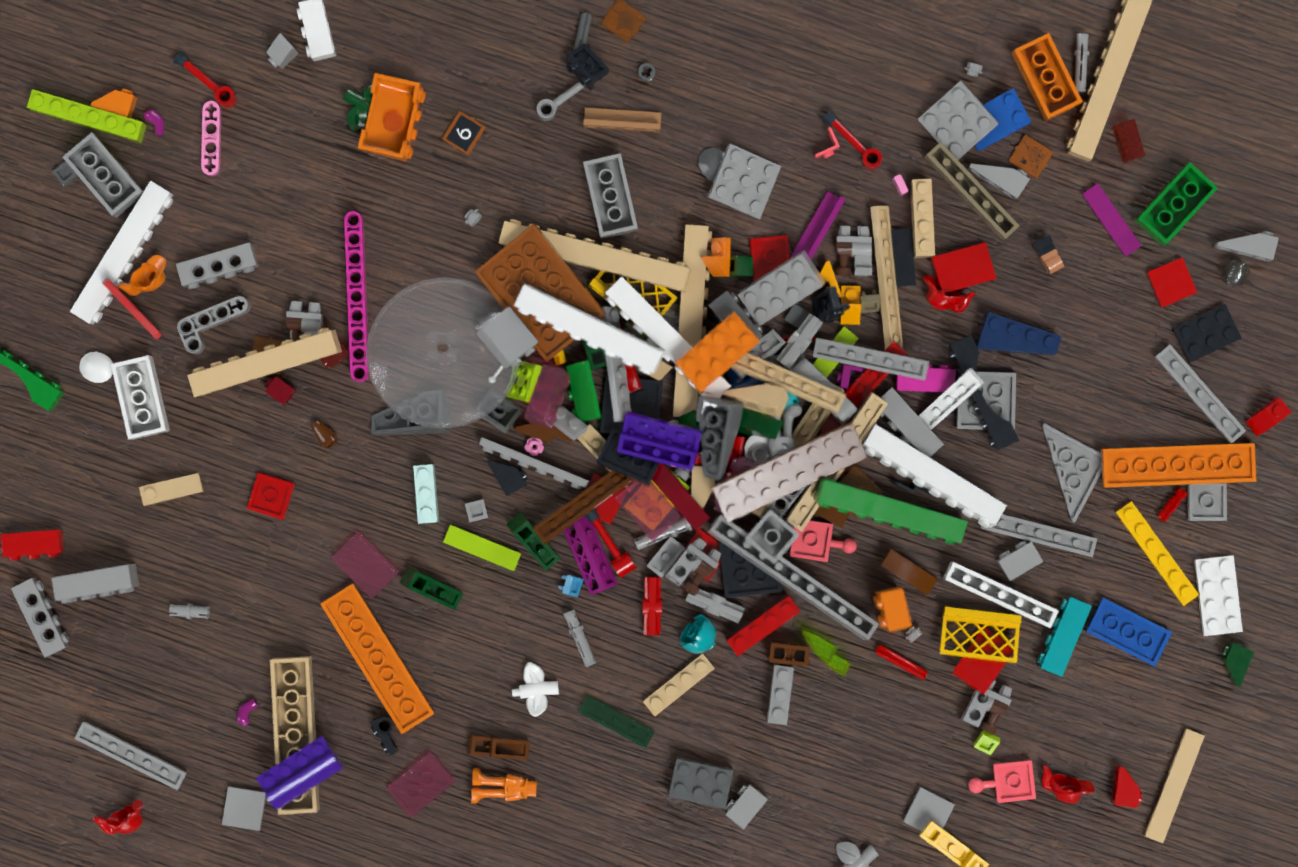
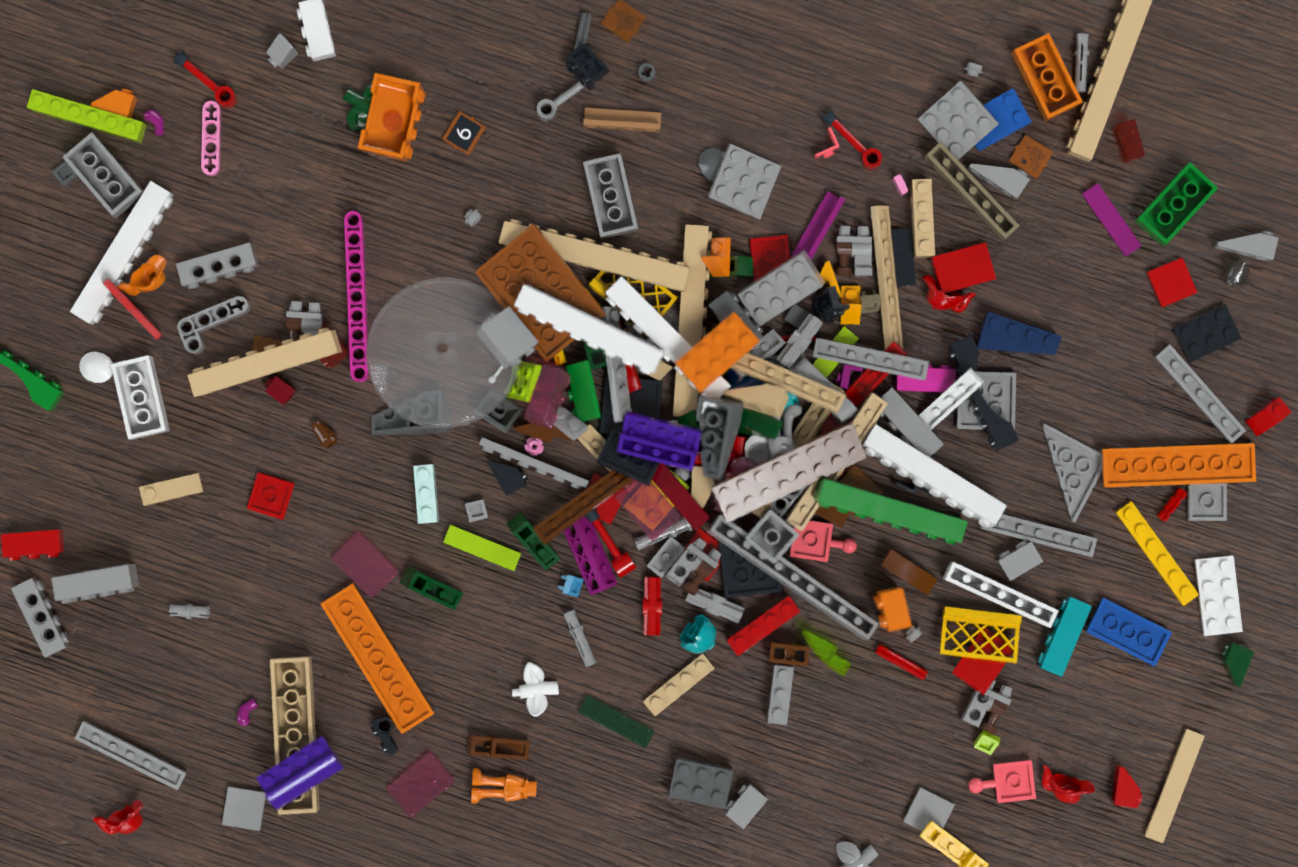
(1048, 254): leg -> none

